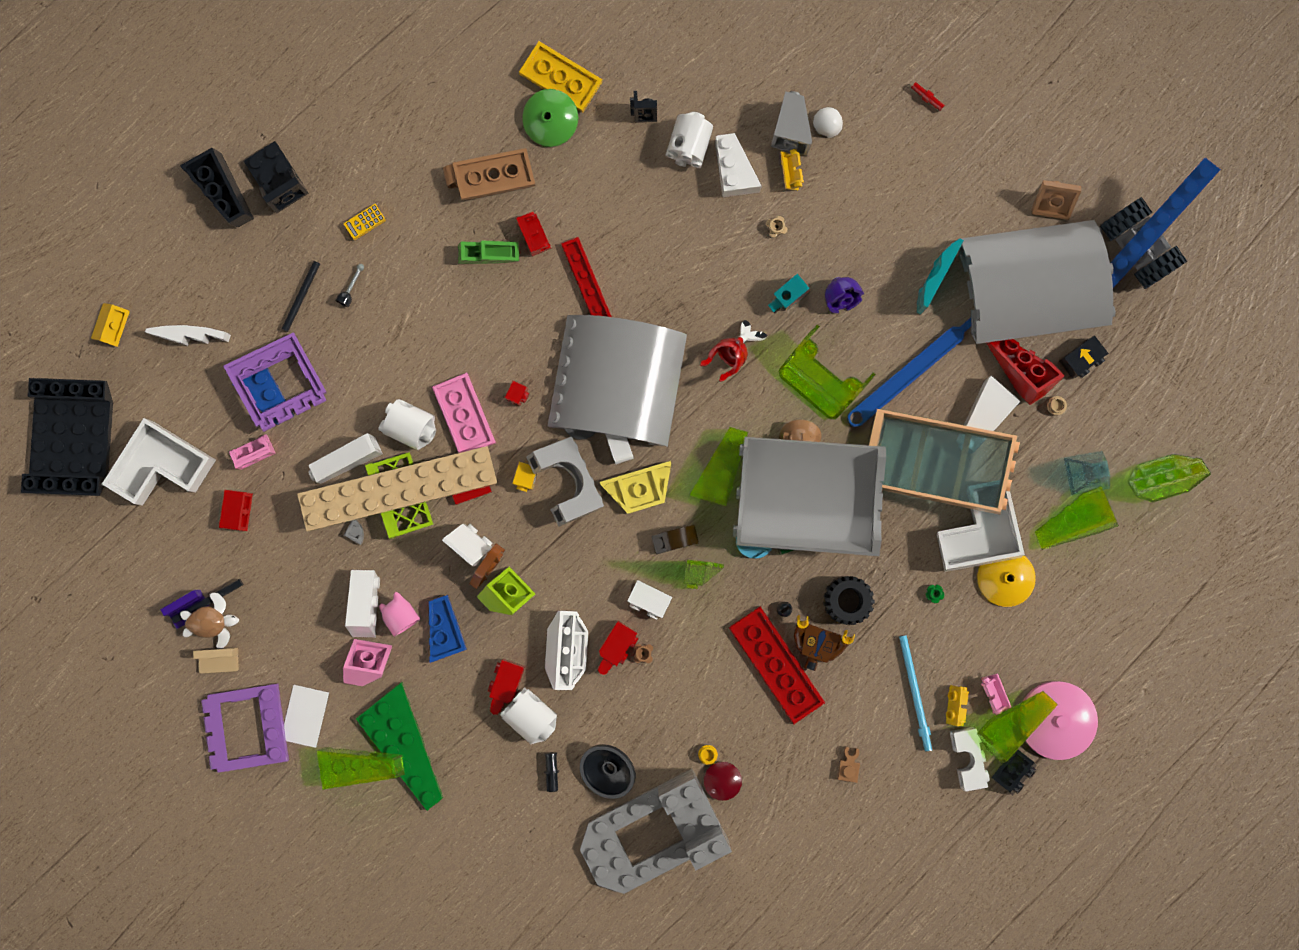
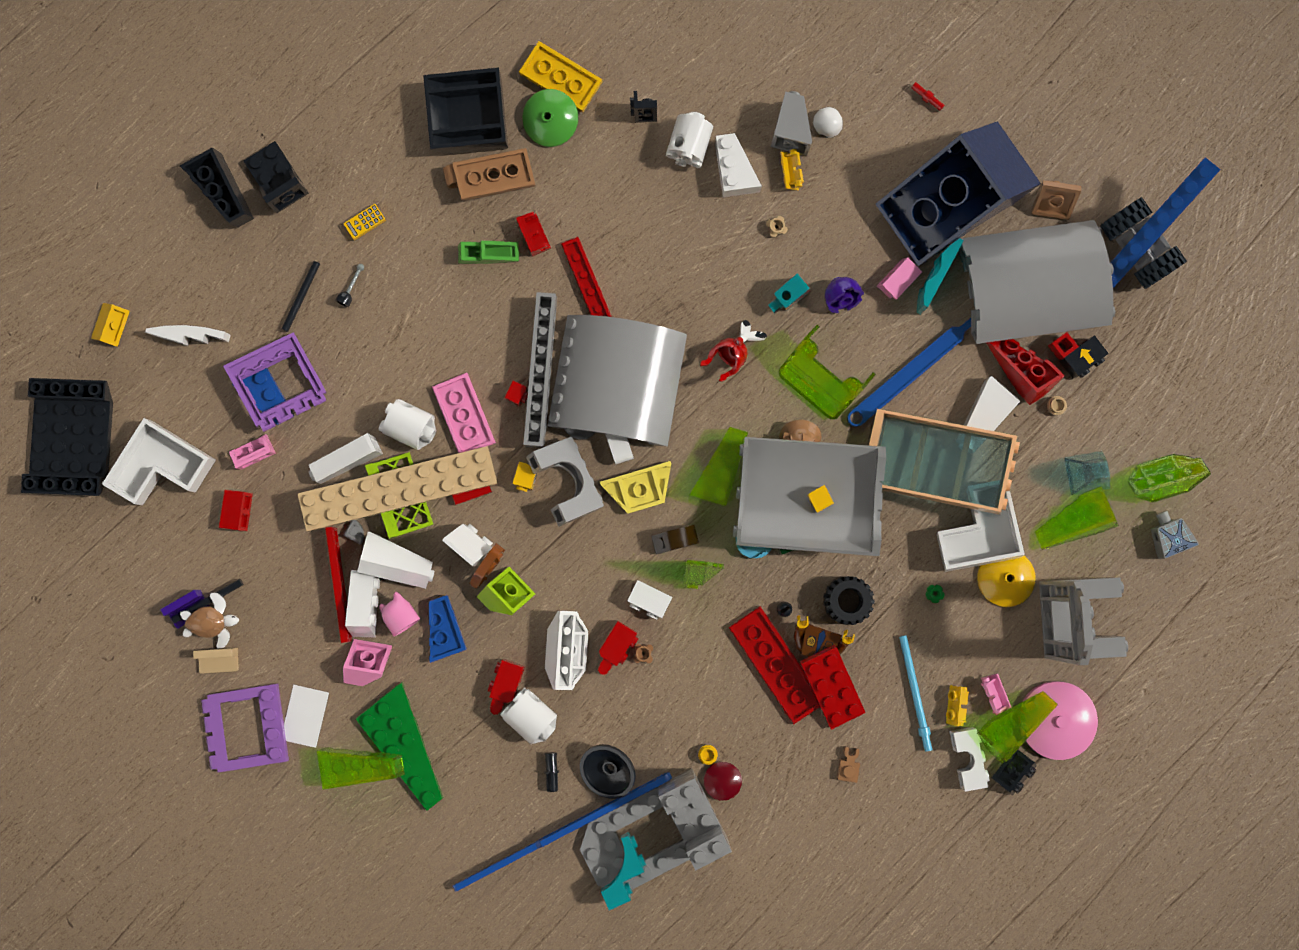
(338, 582): none -> red tile
(394, 562): none -> white slope
(465, 111): none -> black slope
(540, 370): none -> light grey brick
(565, 829): none -> blue piece
(617, 891): none -> teal arch
(820, 498): none -> yellow slope
(832, 687): none -> red plate
(899, 278): none -> bright pink hinge
(957, 191): none -> dark blue brick
(1068, 344): none -> red plate
(1068, 621): none -> light grey bracket
(1171, 536): none -> light grey torso

